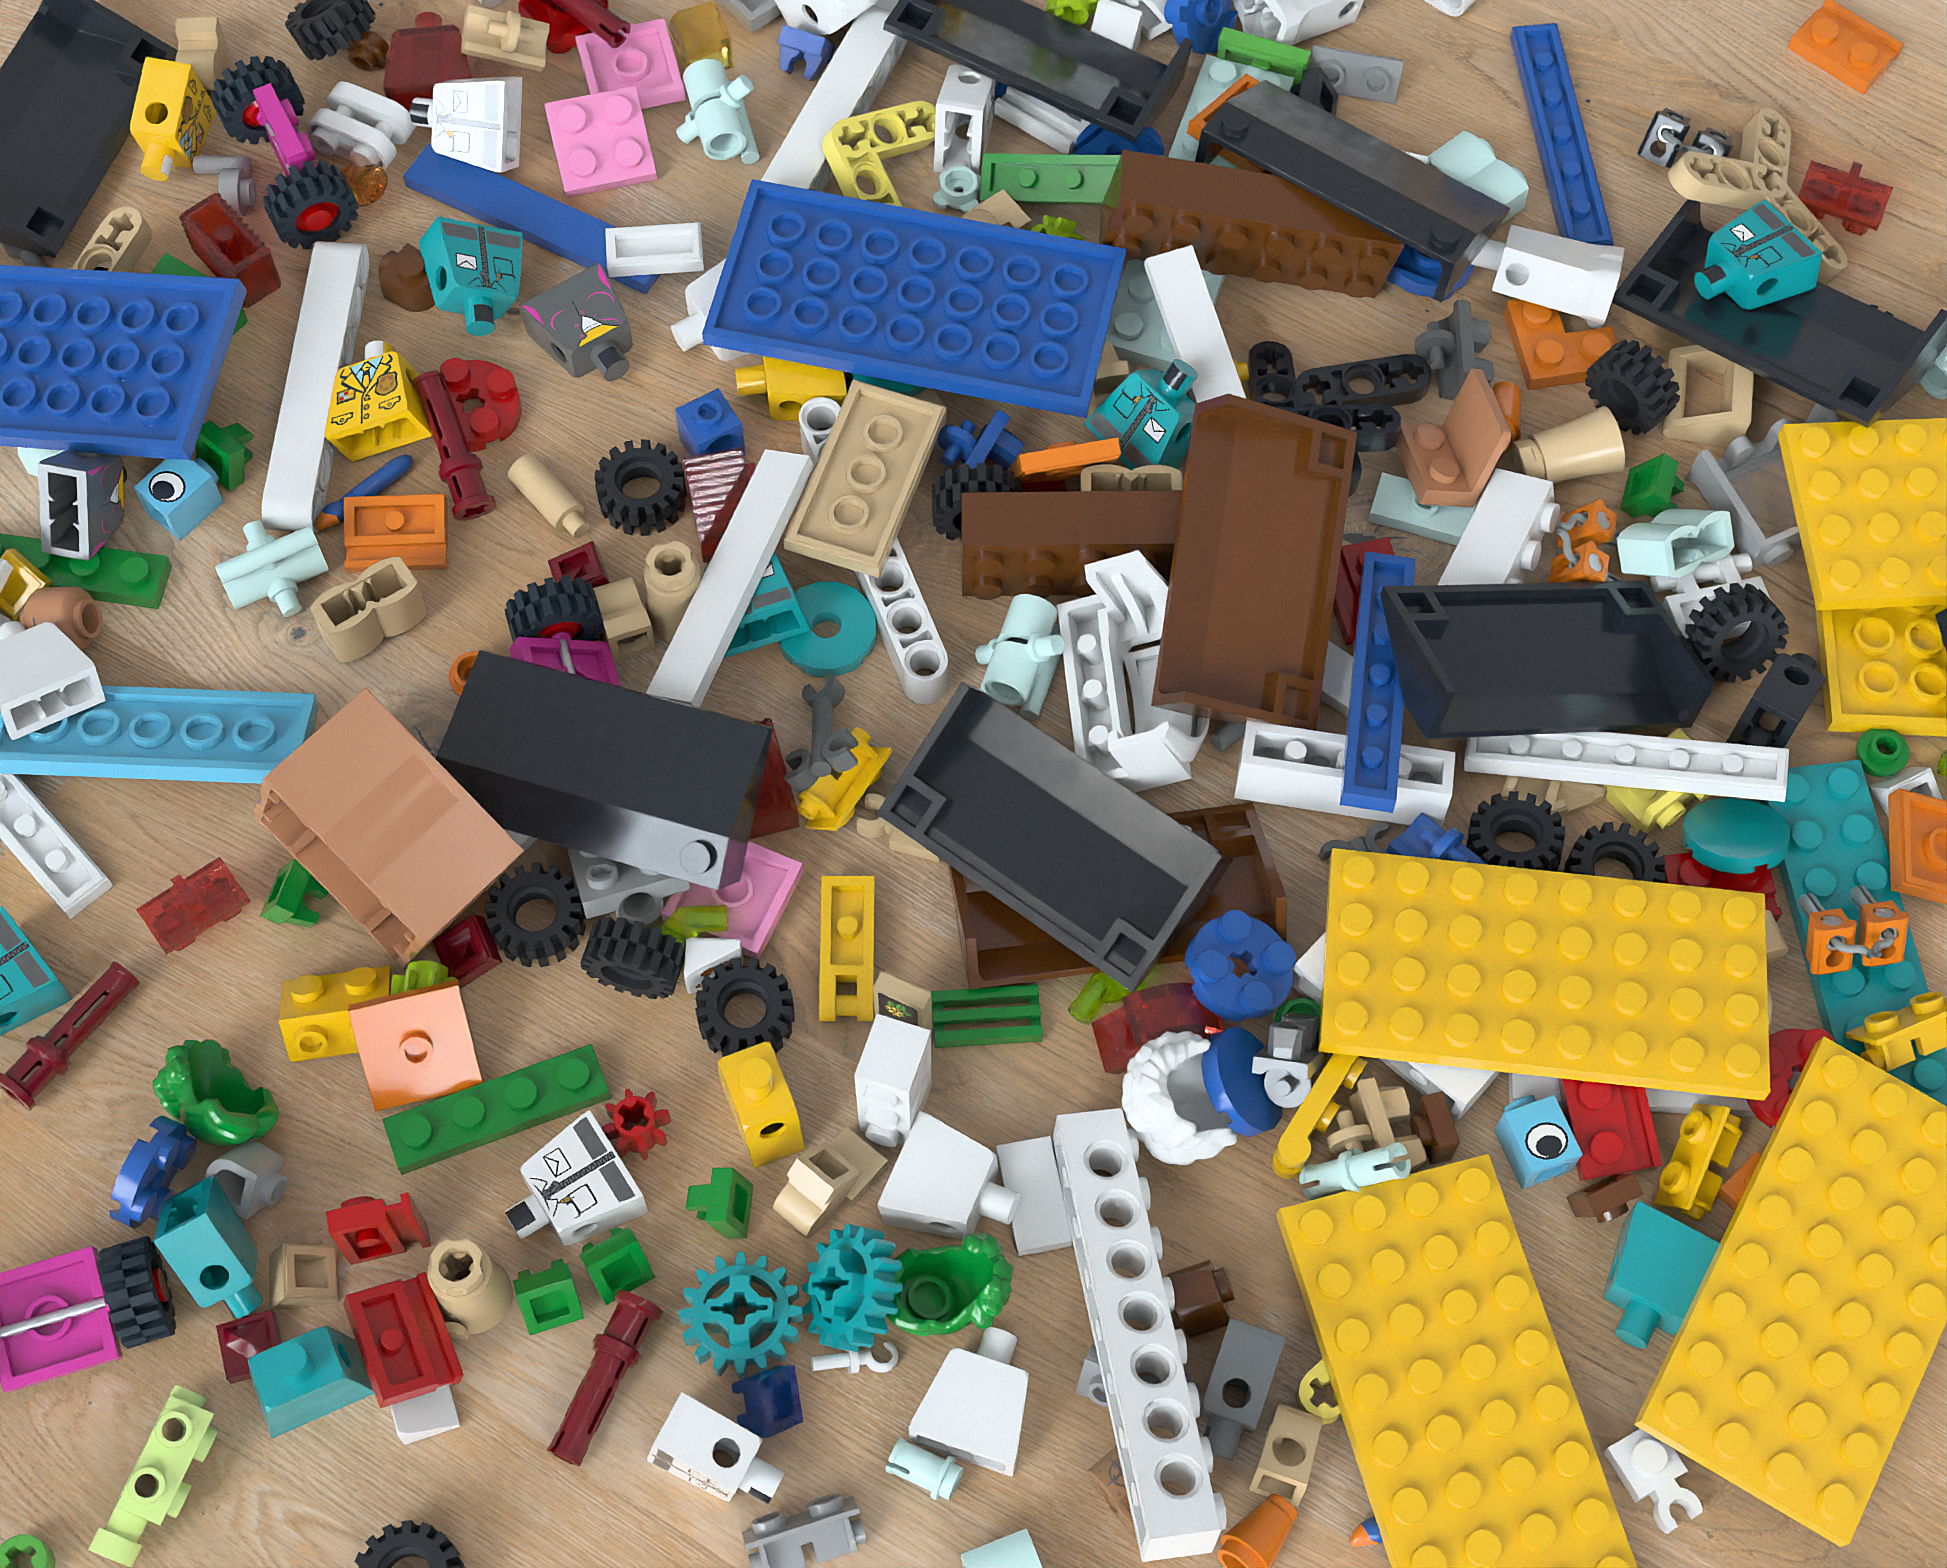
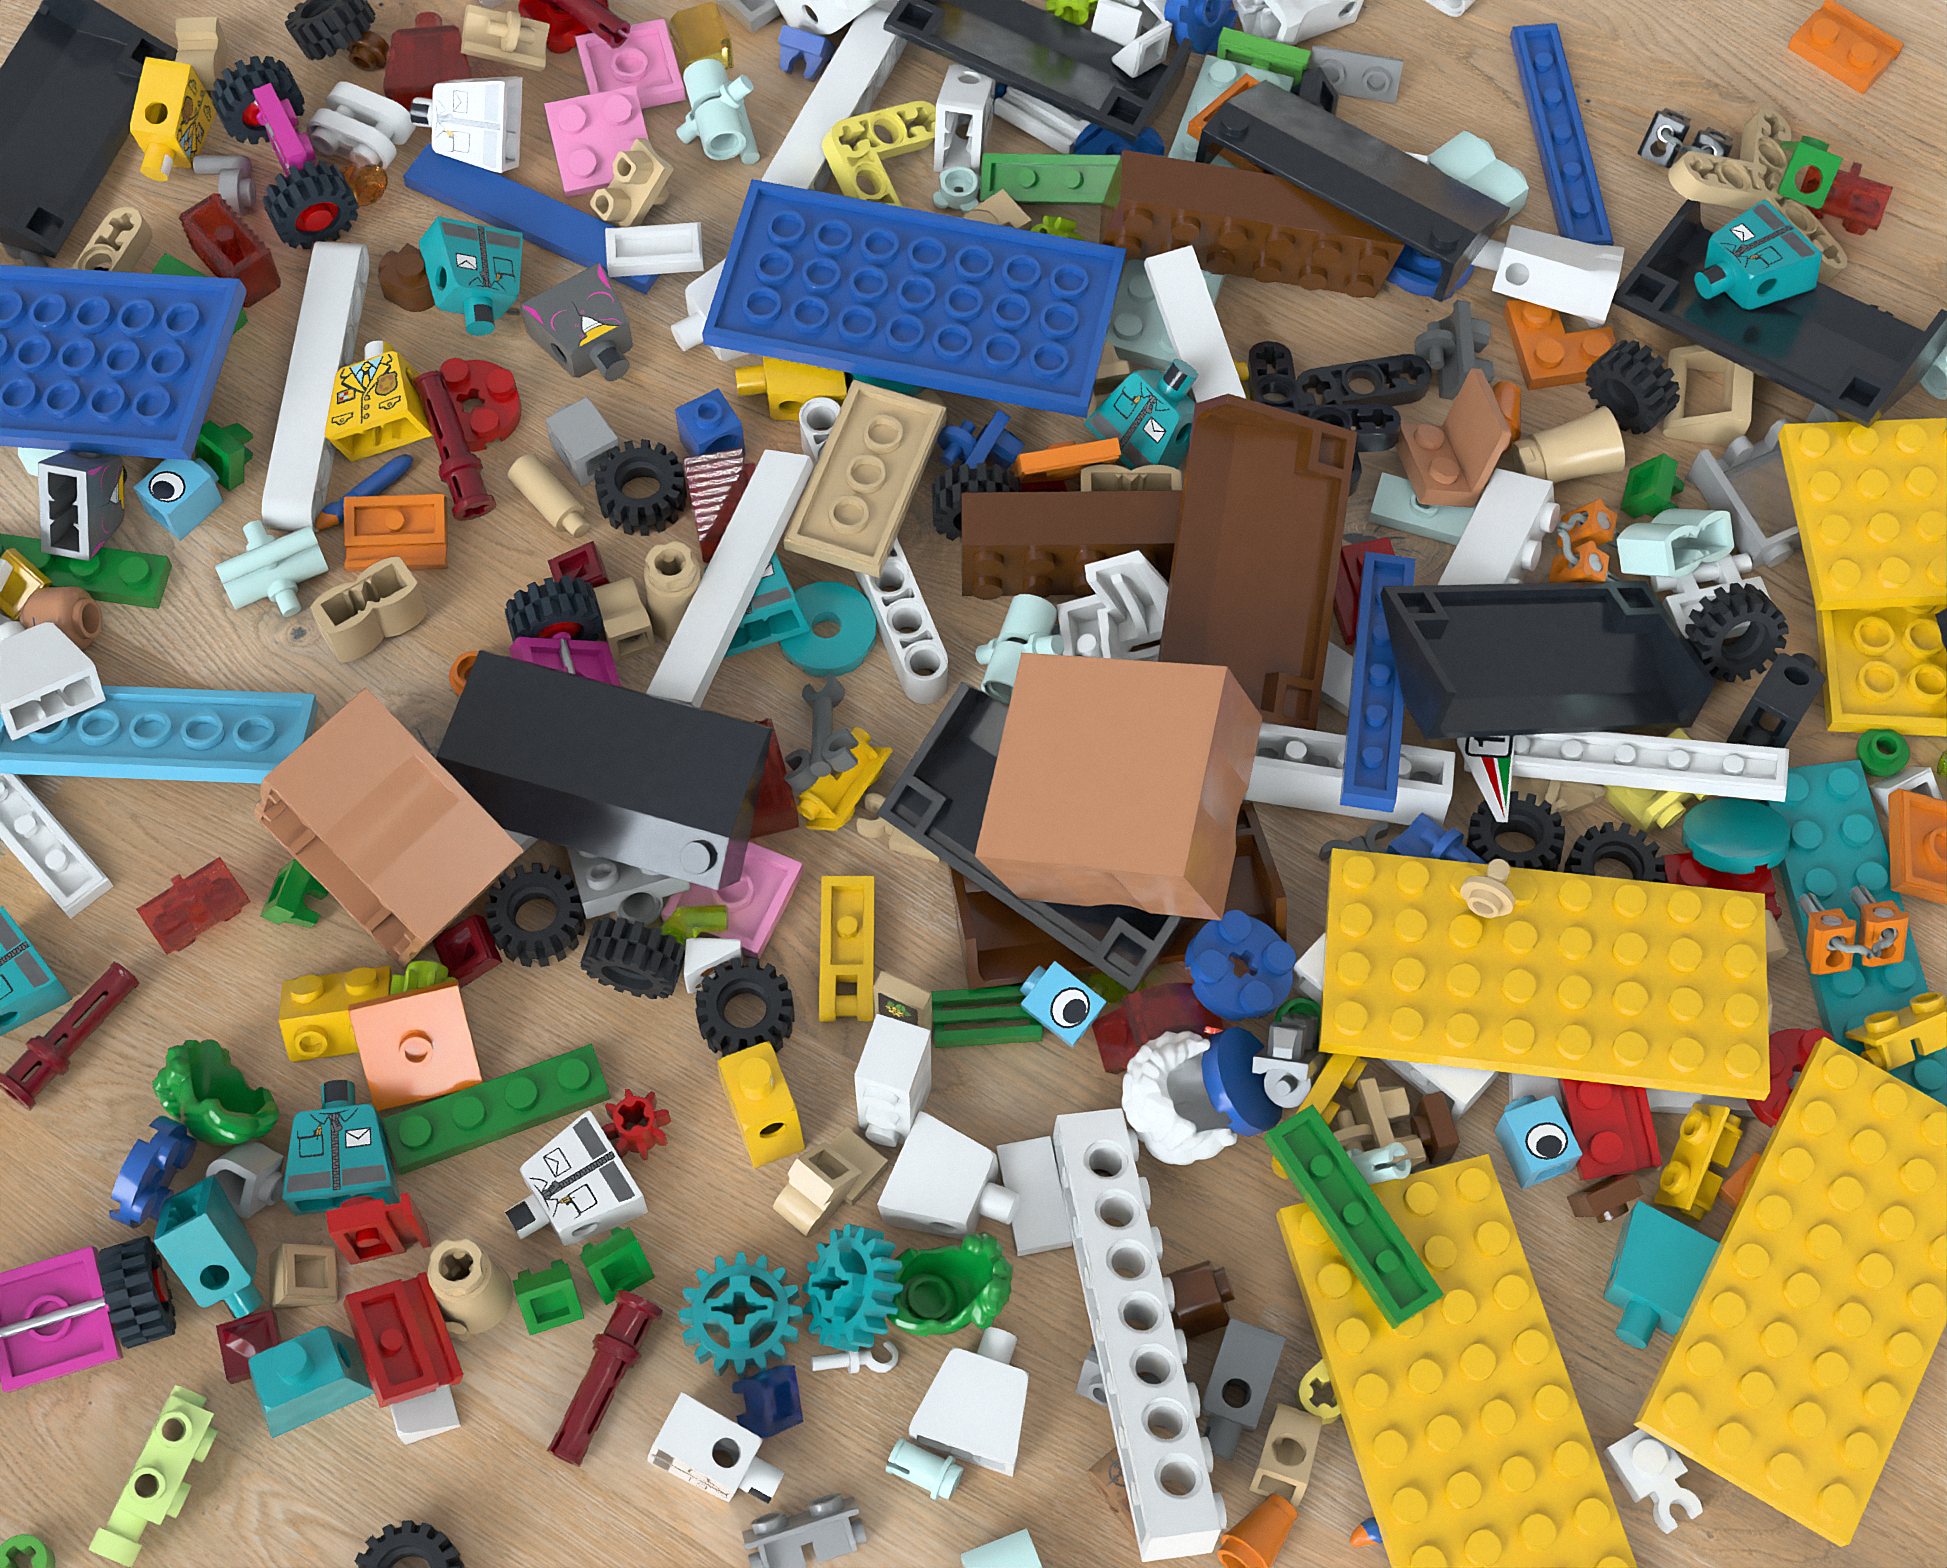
(338, 1154): none -> teal torso
(581, 438): none -> light grey brick
(635, 187): none -> tan hips
(723, 1202): green tile -> none
(1061, 1002): none -> medium azure brick
(1120, 784): none -> nougat tile
(1144, 51): none -> white slope
(1353, 1216): none -> green plate
(1488, 893): none -> tan plate
(1492, 768): none -> sticker
(1809, 152): none -> green bracket

